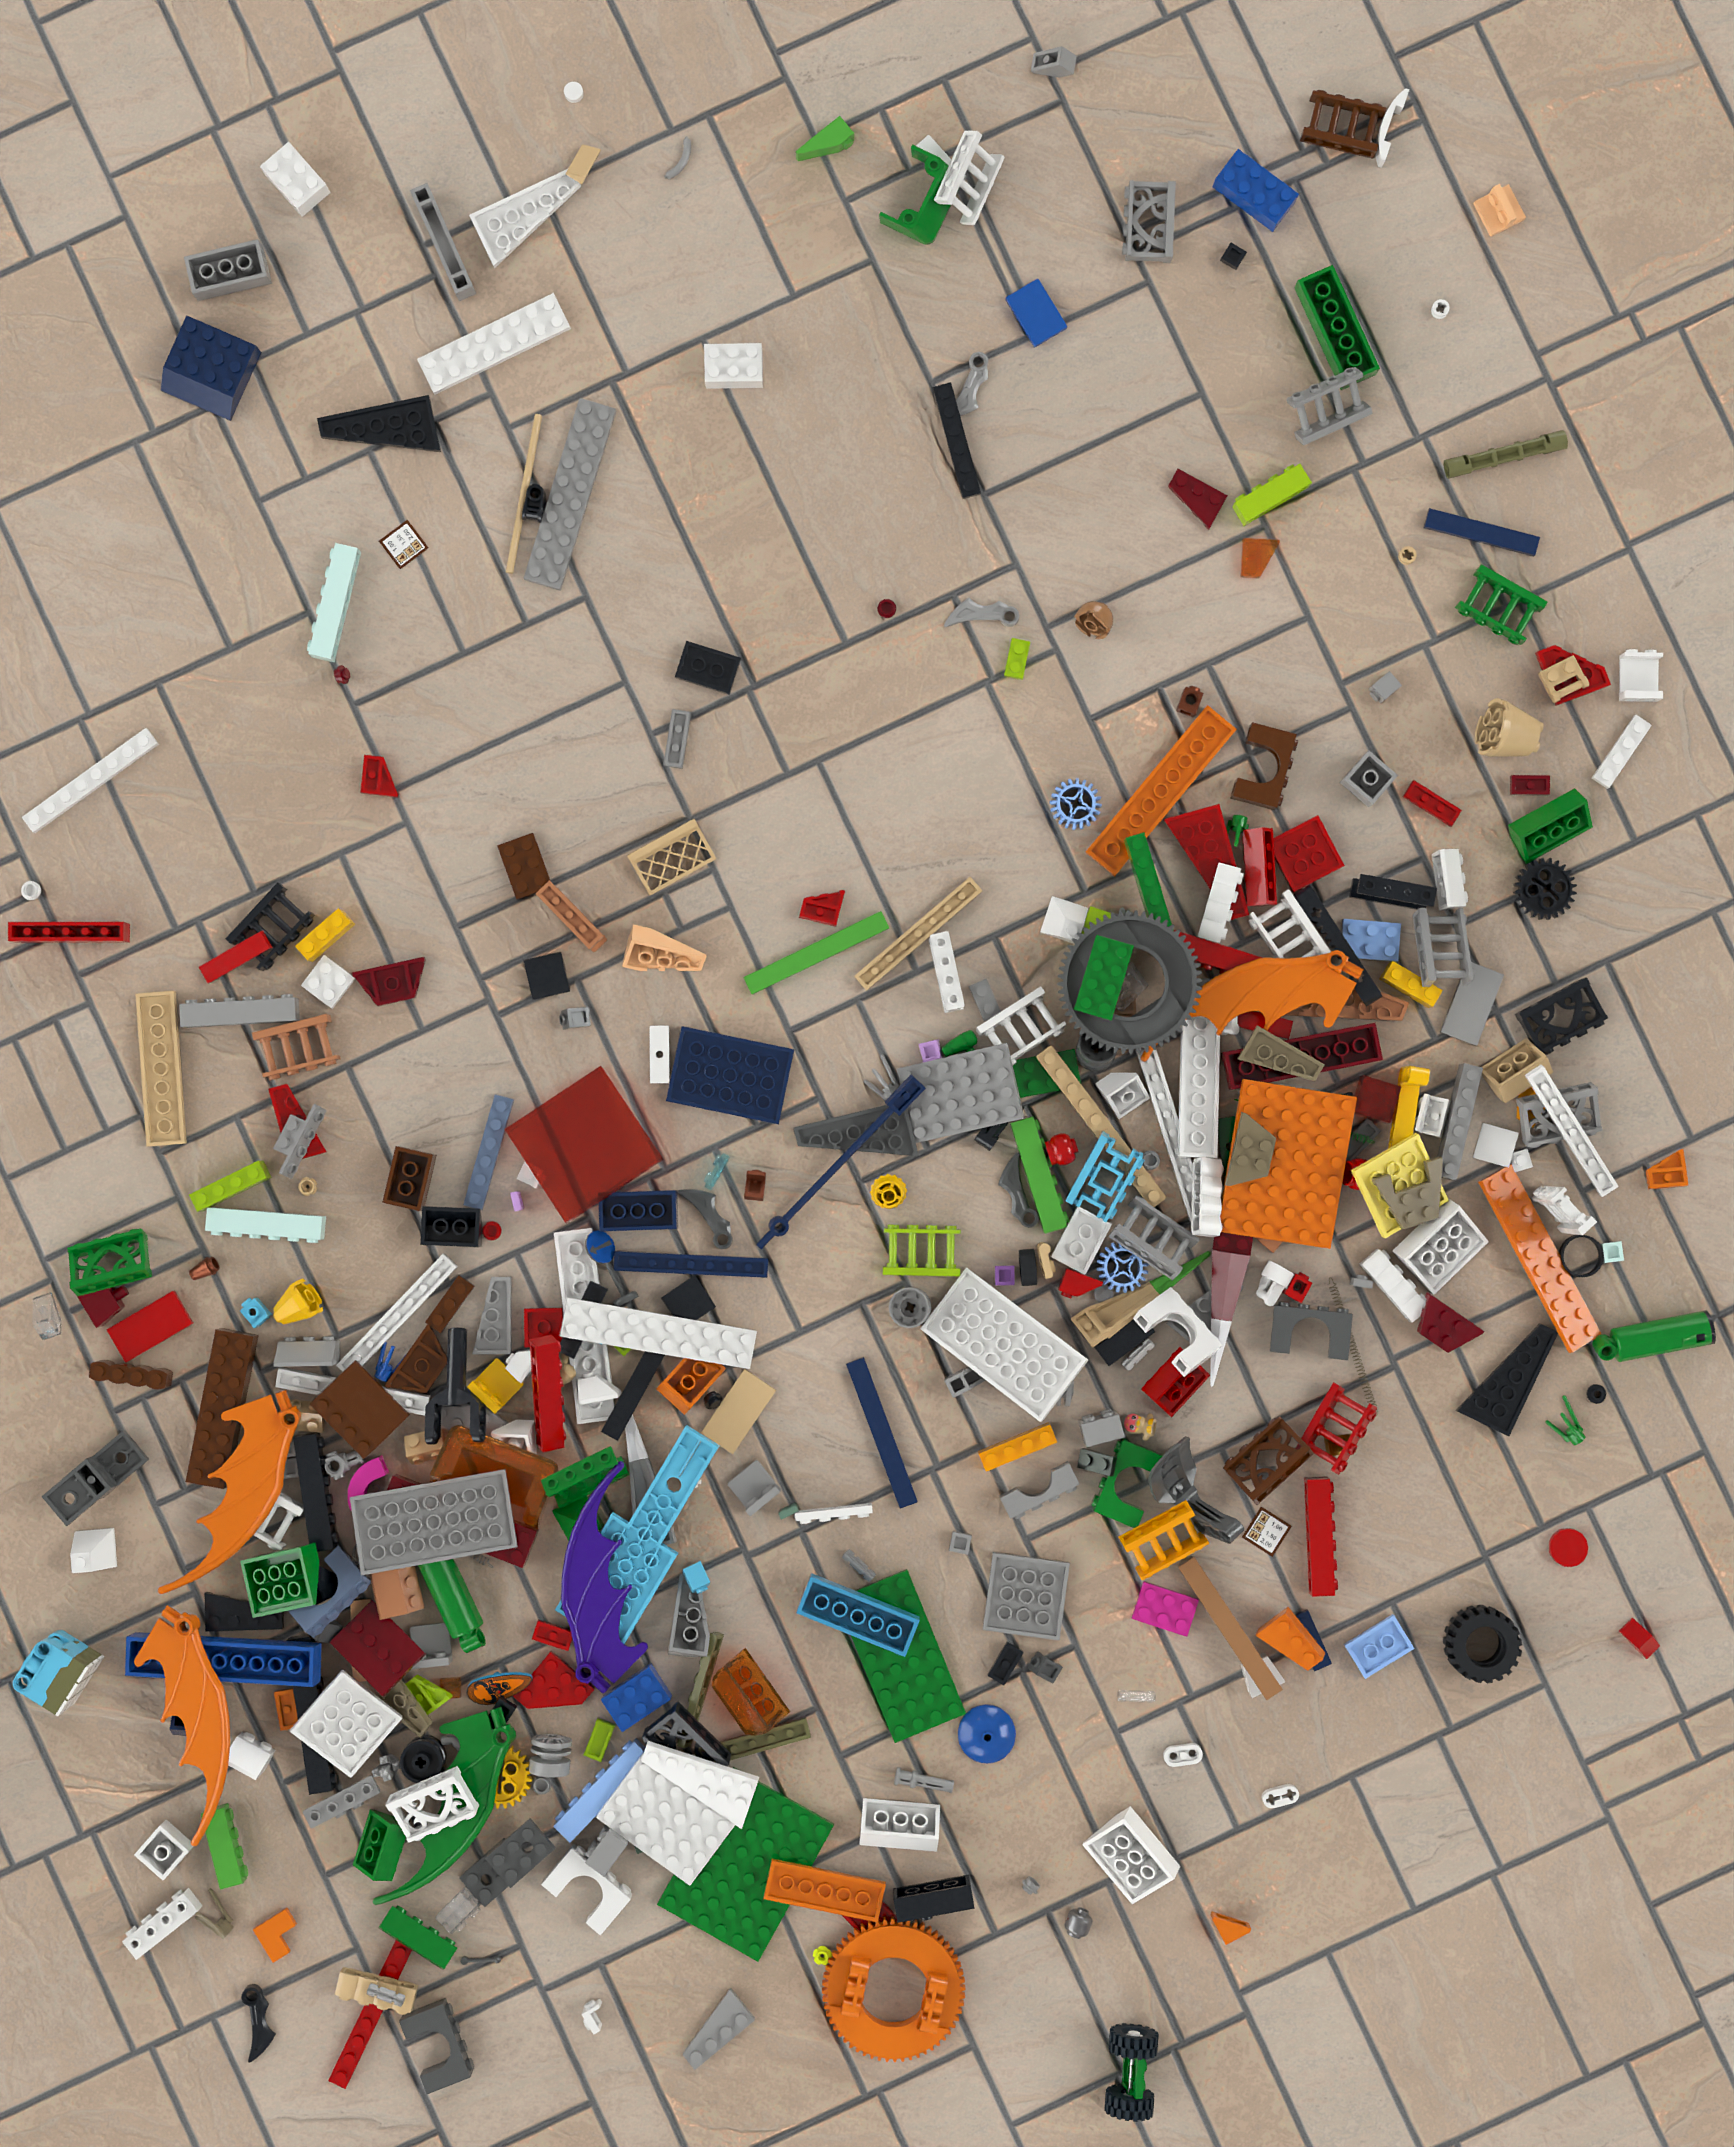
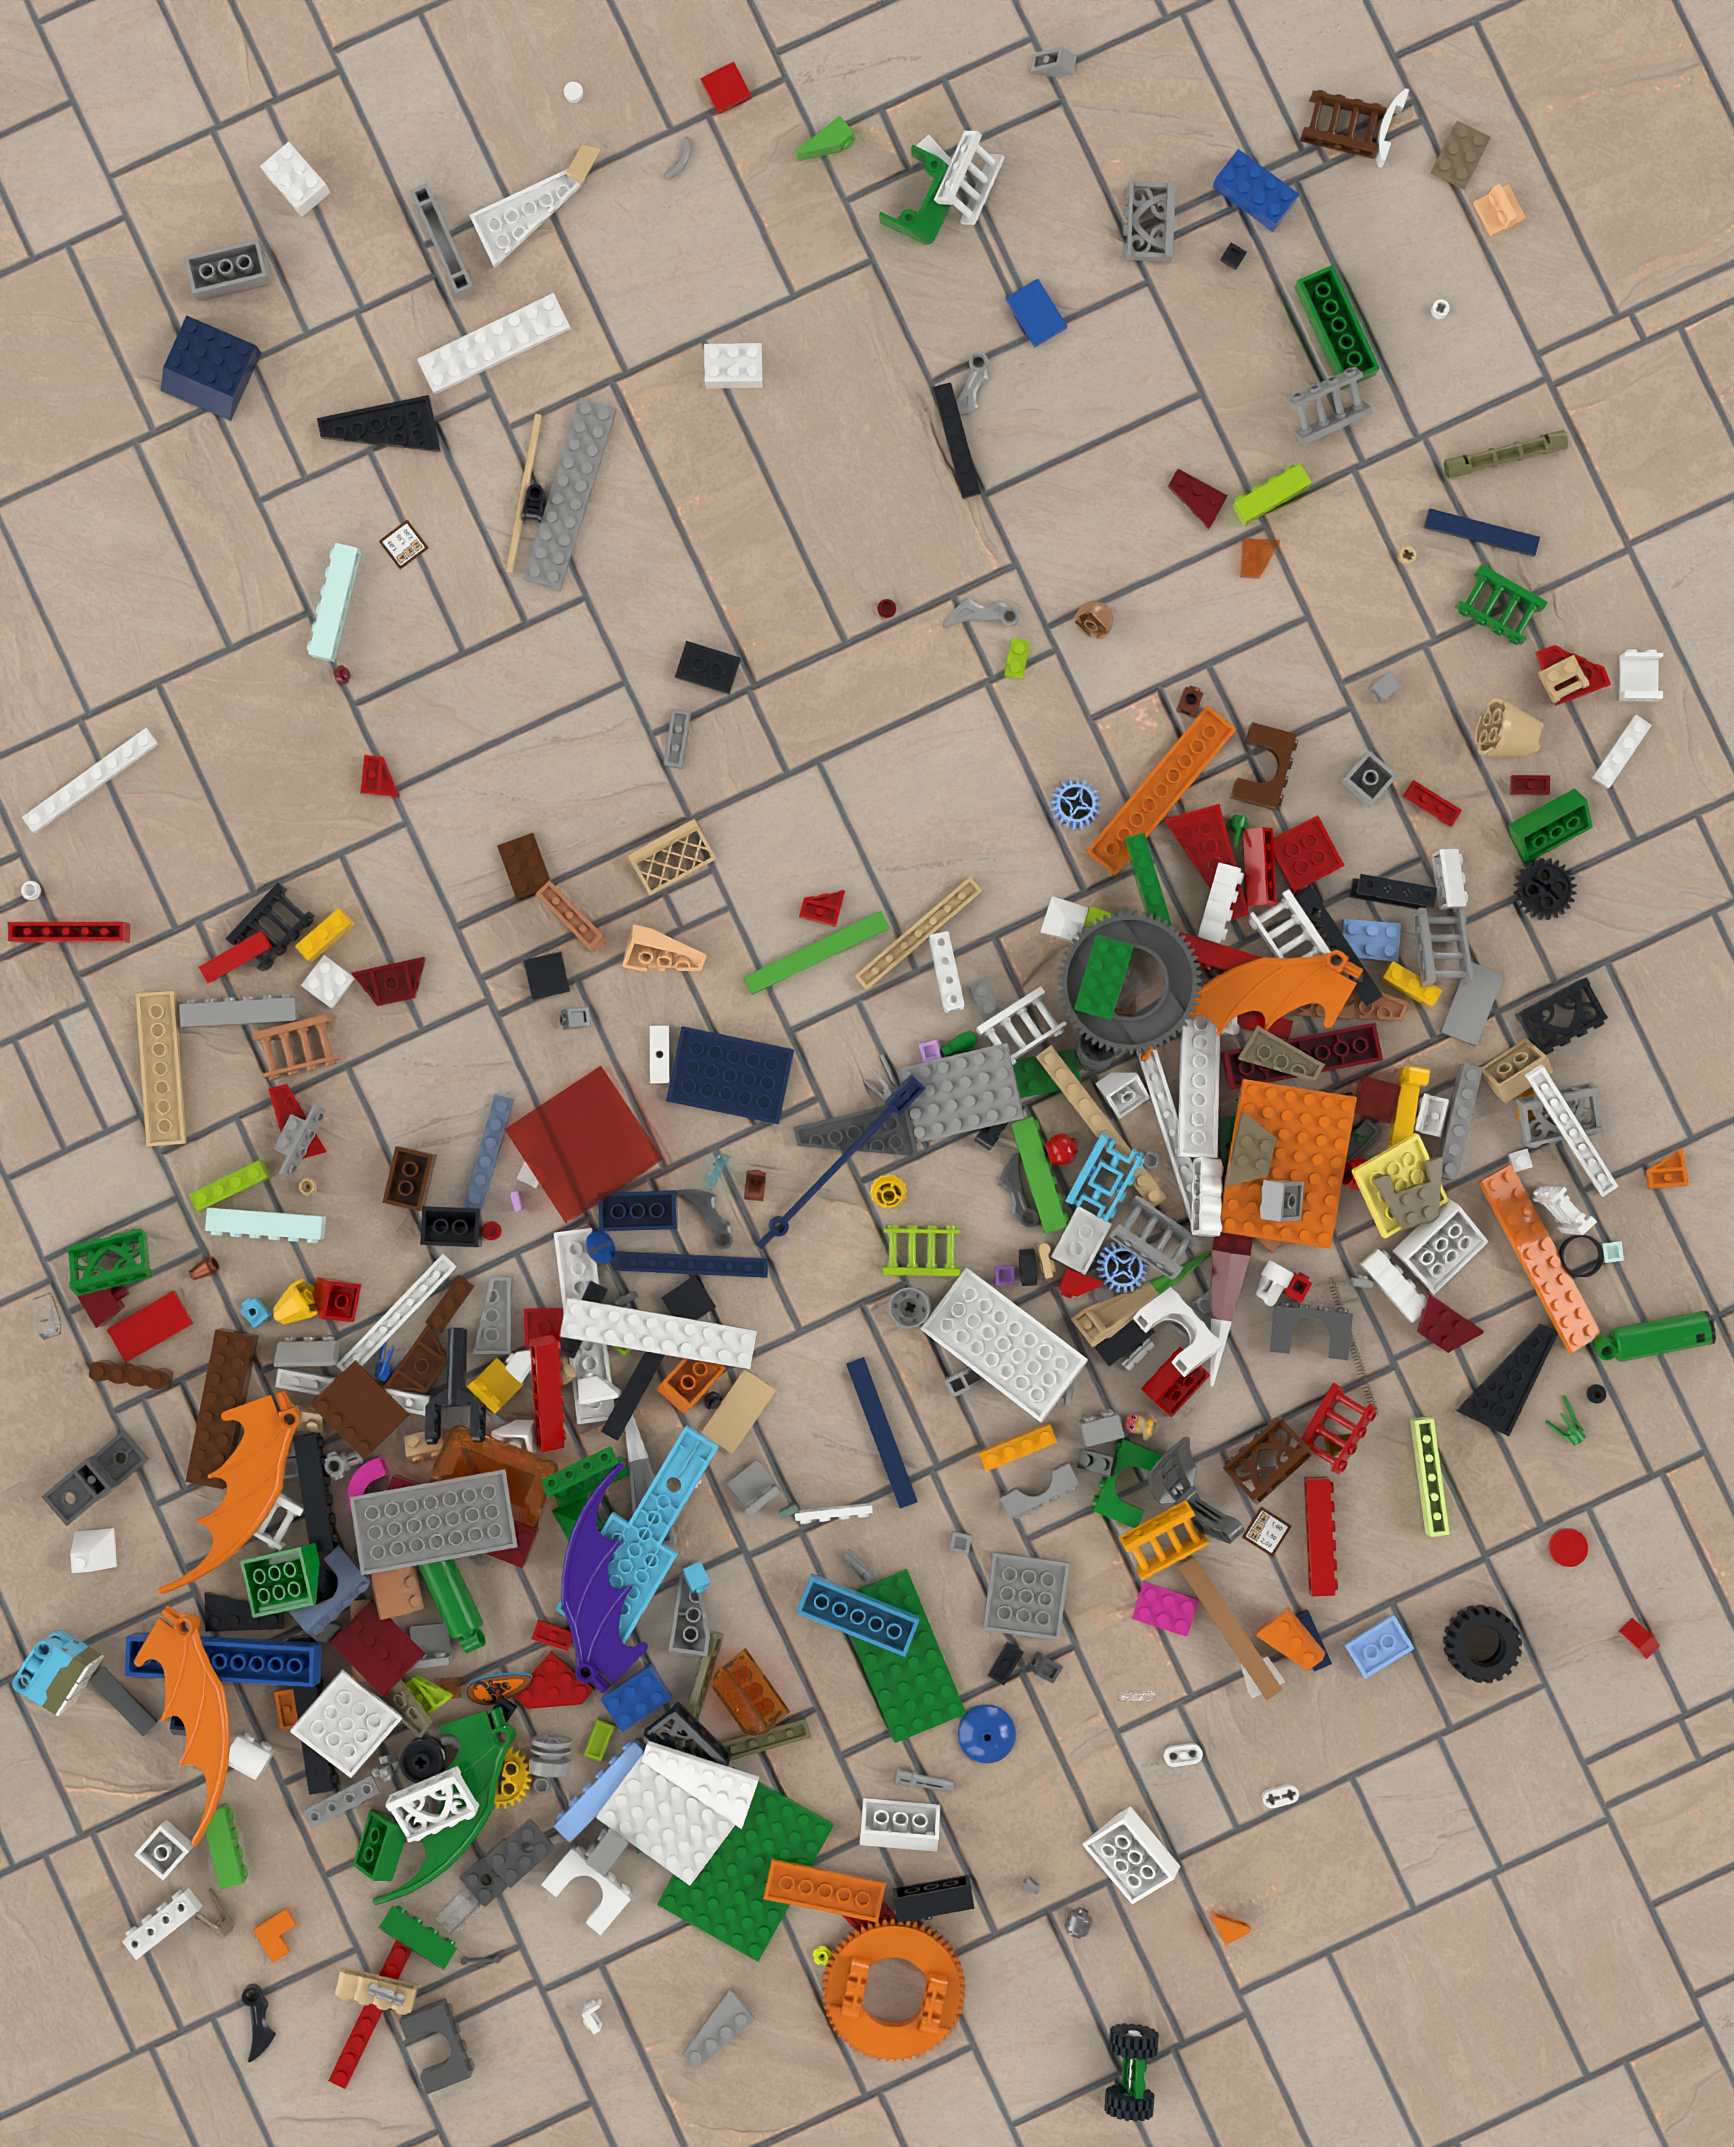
(123, 1701): none -> dark grey tile
(336, 1299): none -> red slope
(725, 87): none -> red tile
(1281, 1200): none -> light grey slope
(1429, 1476): none -> yellowish green brick
(1460, 155): none -> dark tan plate
(1495, 1145): white sticker -> none

